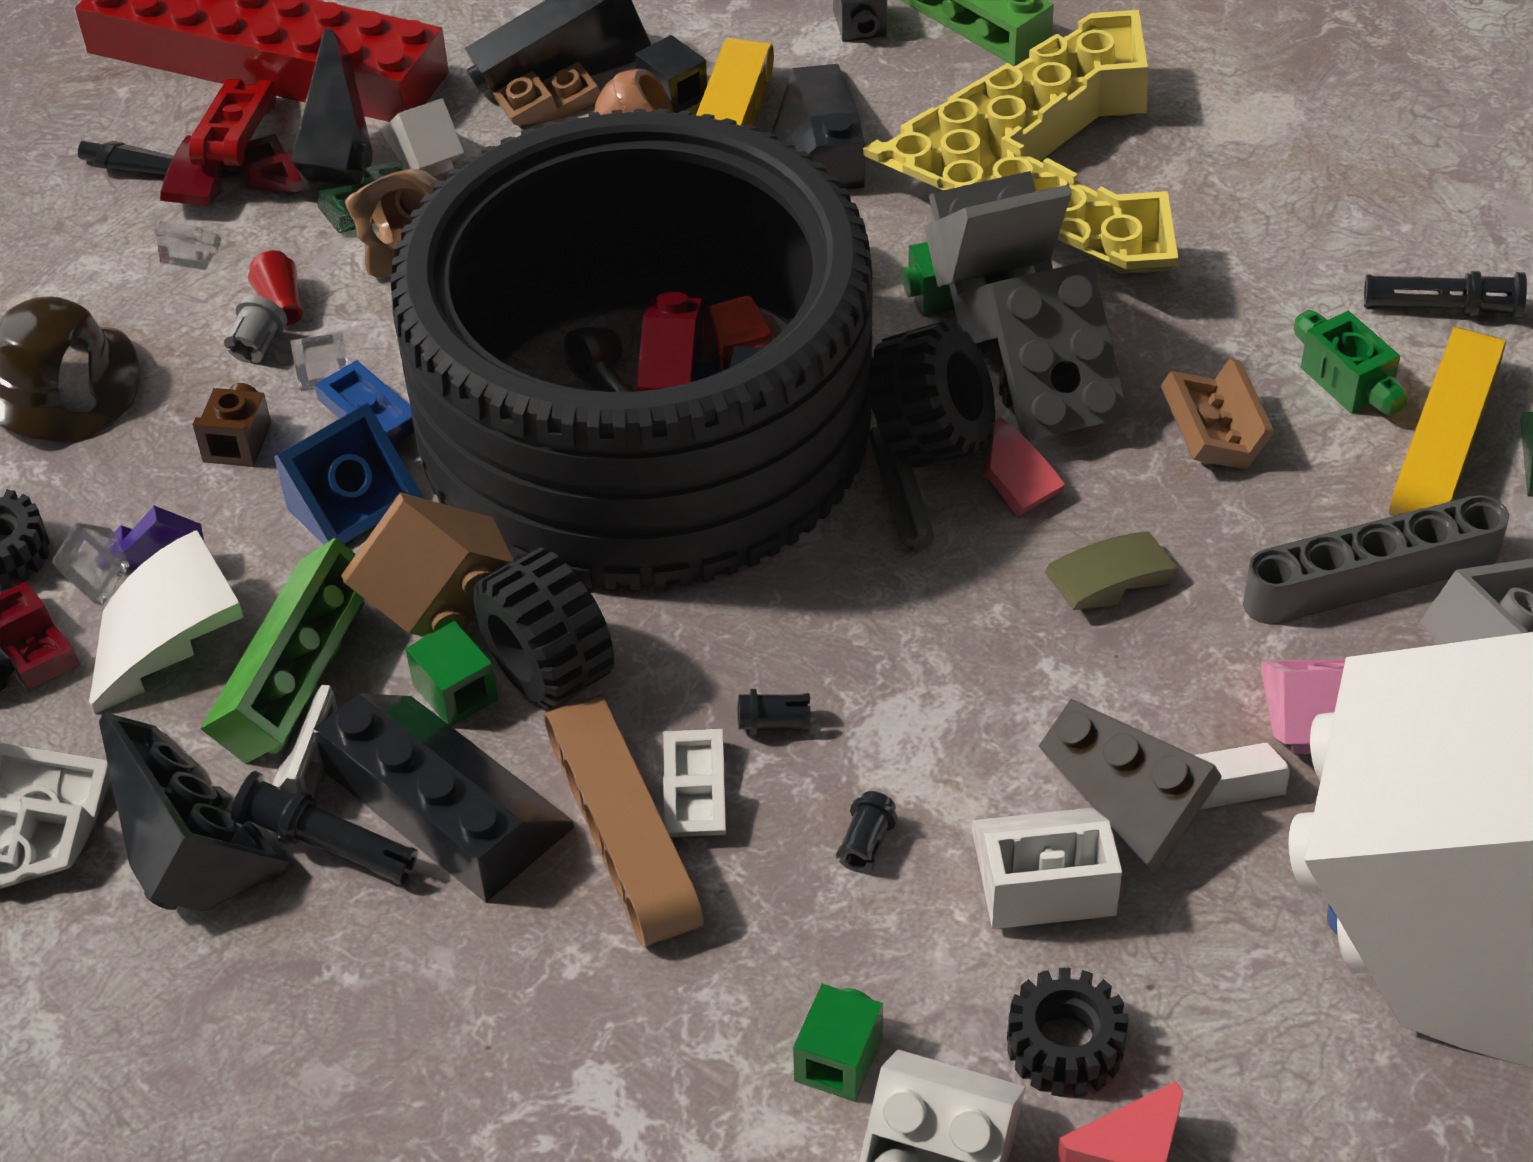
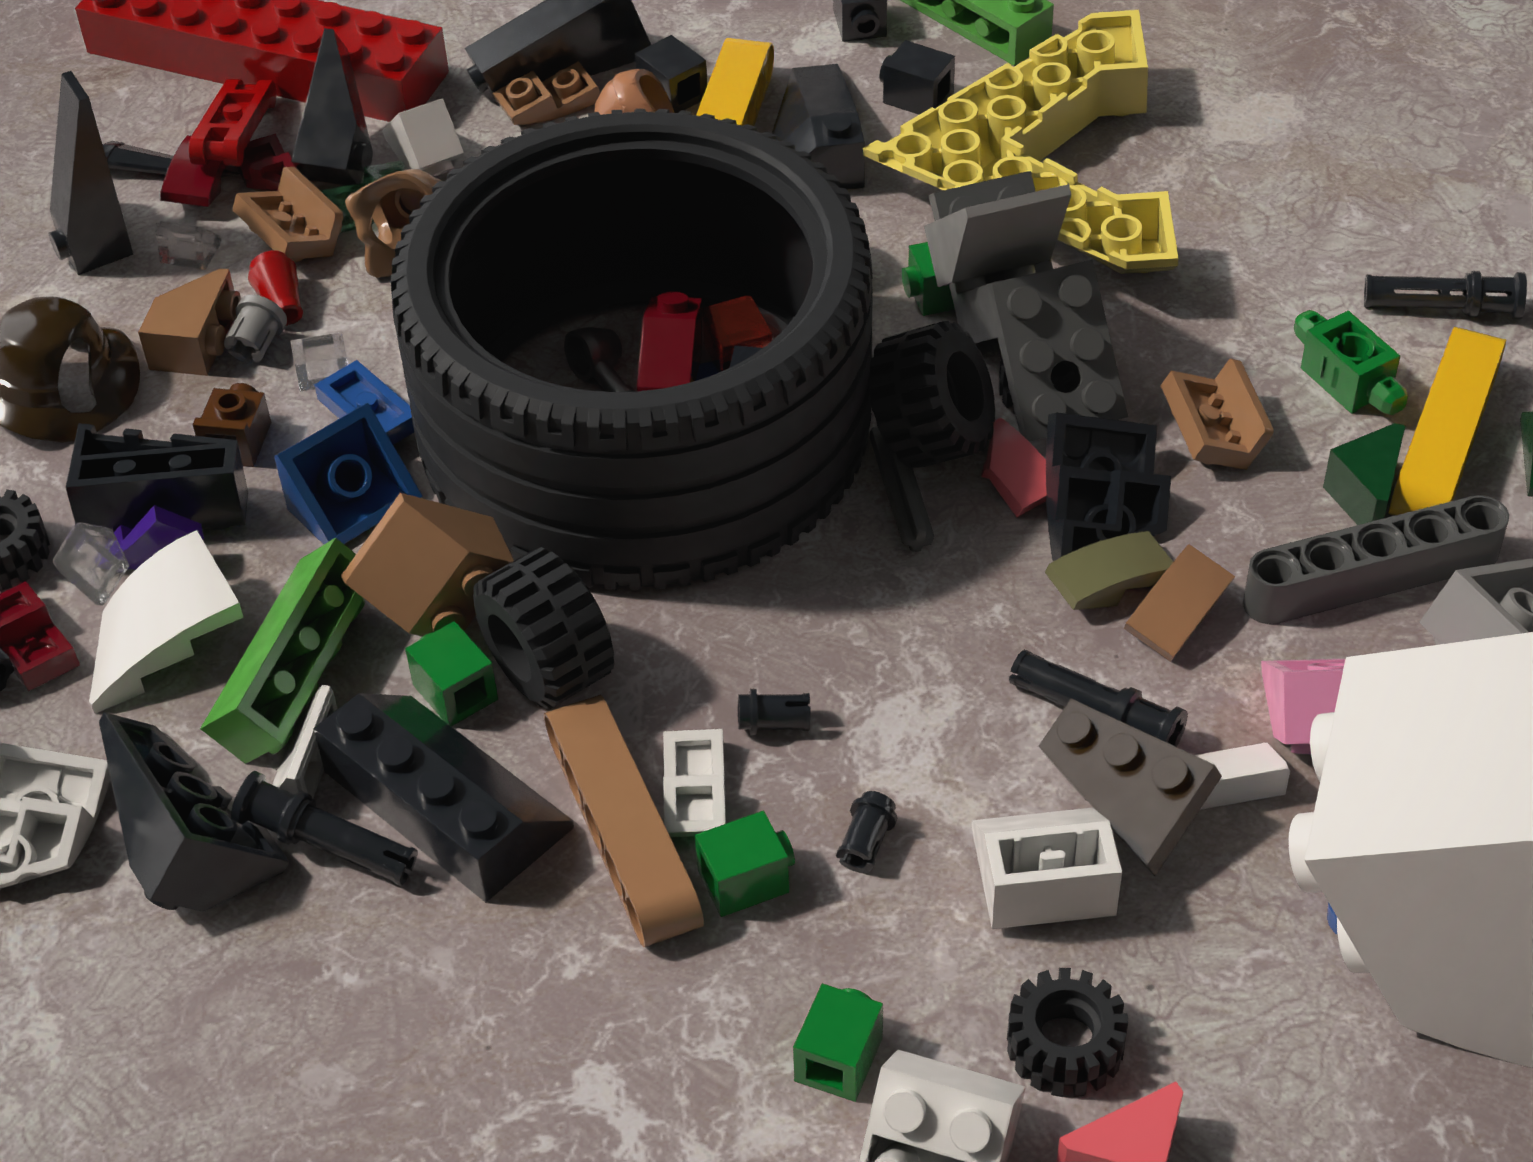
(82, 193): none -> black wedge
(123, 477): none -> black wedge
(190, 324): none -> medium nougat slope
(294, 218): none -> medium nougat bracket
(744, 863): none -> green brick
(917, 77): none -> black brick
(1101, 481): none -> black slope
(1127, 705): none -> black pin
(1179, 602): none -> medium nougat slope
(1363, 472): none -> dark green slope

